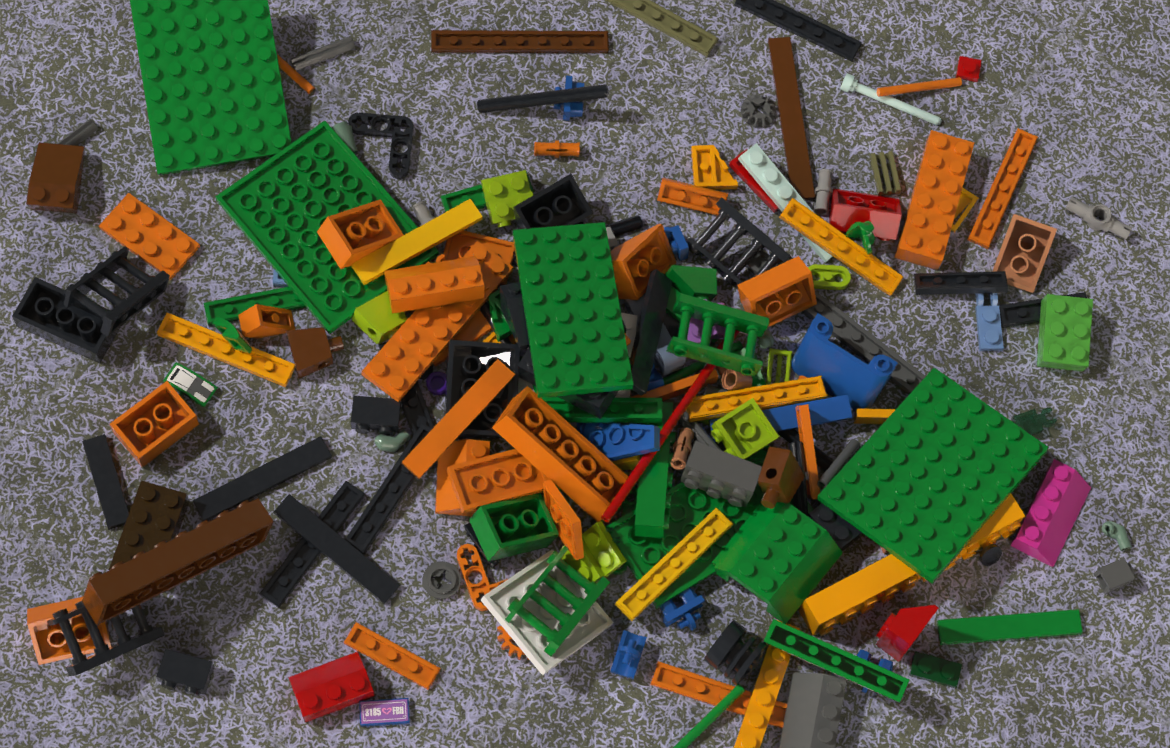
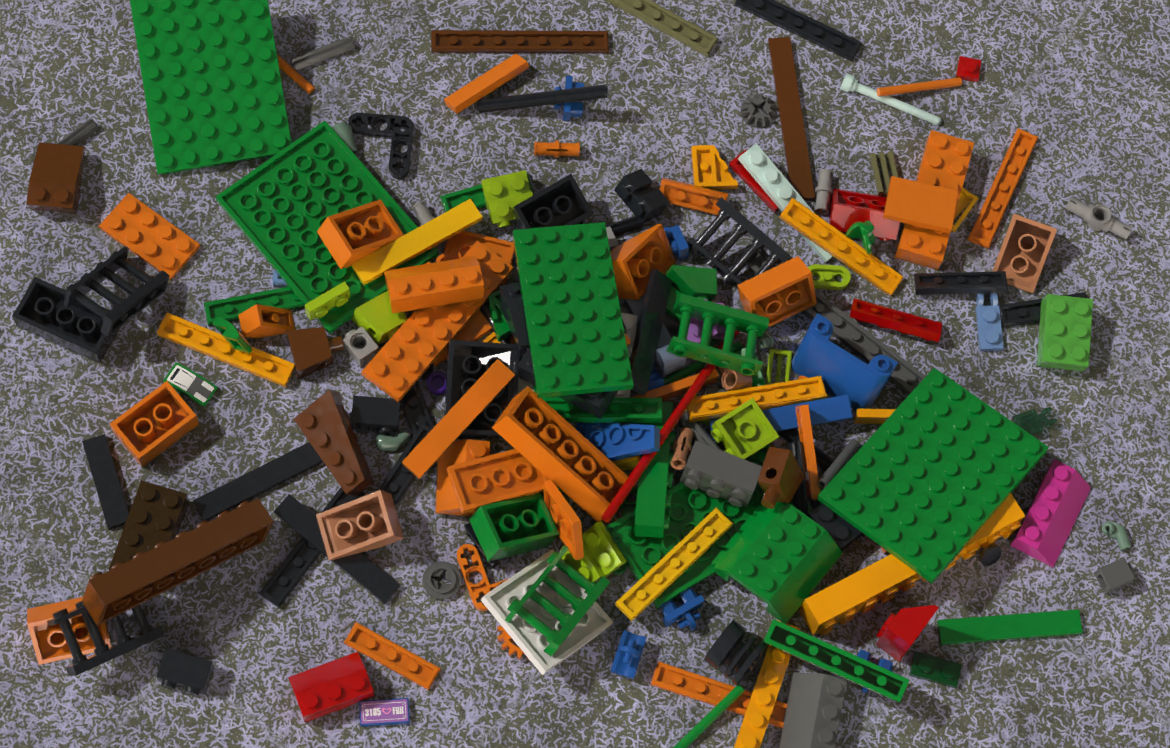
(332, 437): none -> reddish brown wedge
(335, 297): none -> lime plate
(360, 525): none -> nougat slope
(363, 355): none -> light grey brick
(486, 83): none -> orange tile
(640, 196): none -> black brick
(896, 320): none -> red plate
(920, 204): none -> orange tile

